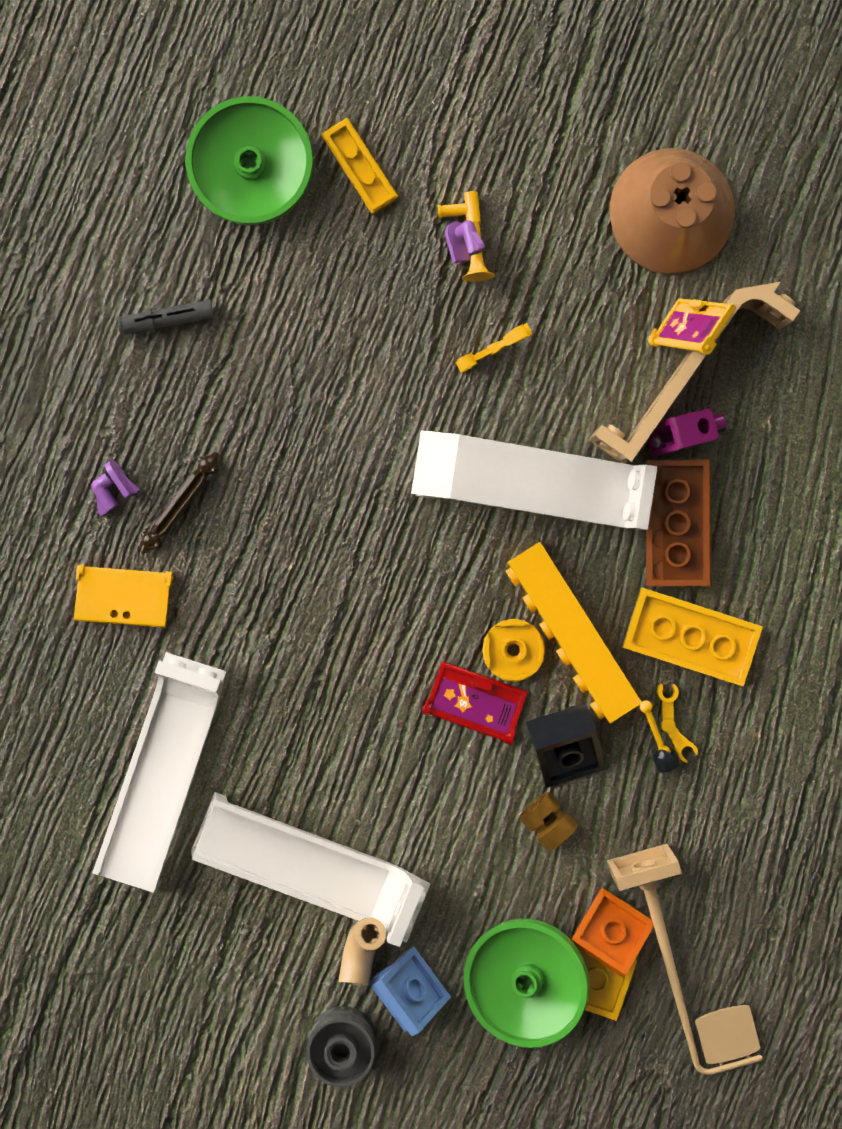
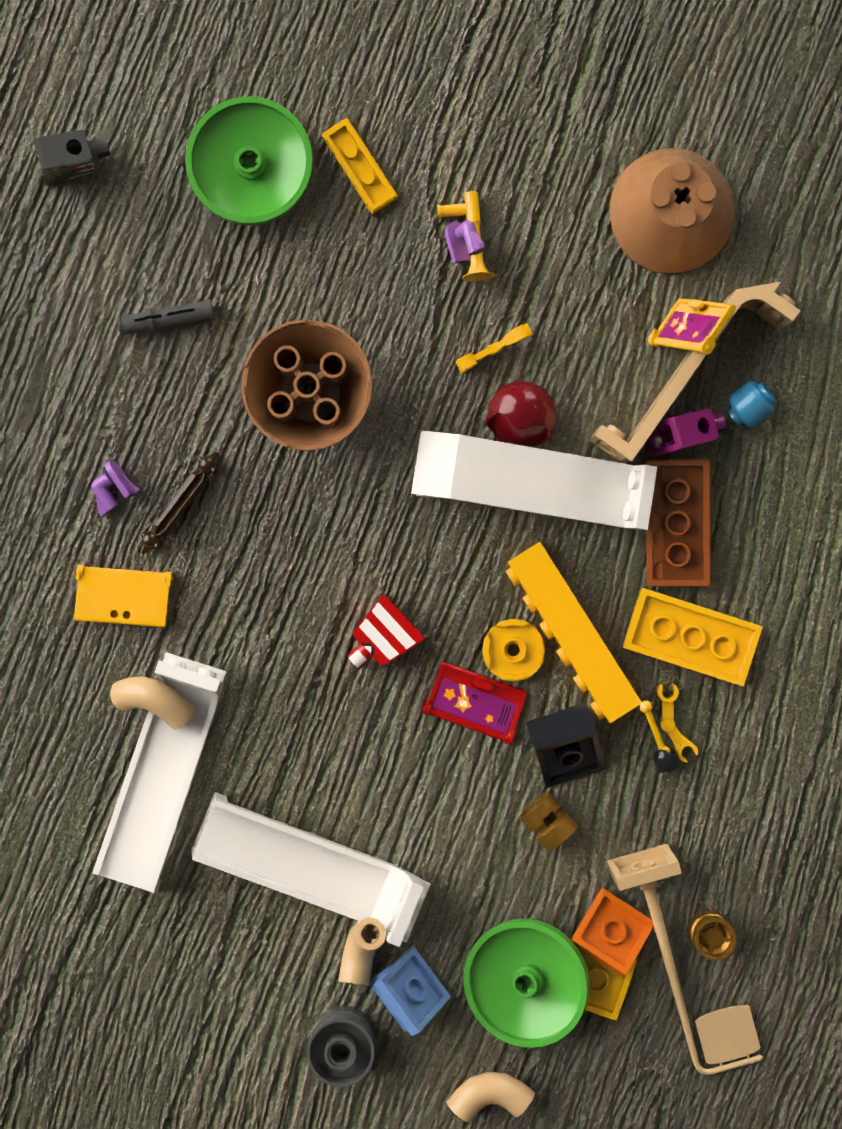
(57, 157): none -> dark grey torso
(154, 697): none -> tan cylinder
(299, 356): none -> medium nougat cone
(383, 634): none -> torso
(490, 1089): none -> tan cylinder
(522, 414): none -> dark red helmet
(712, 935): none -> pearl gold wheel
(751, 404): none -> dark azure head

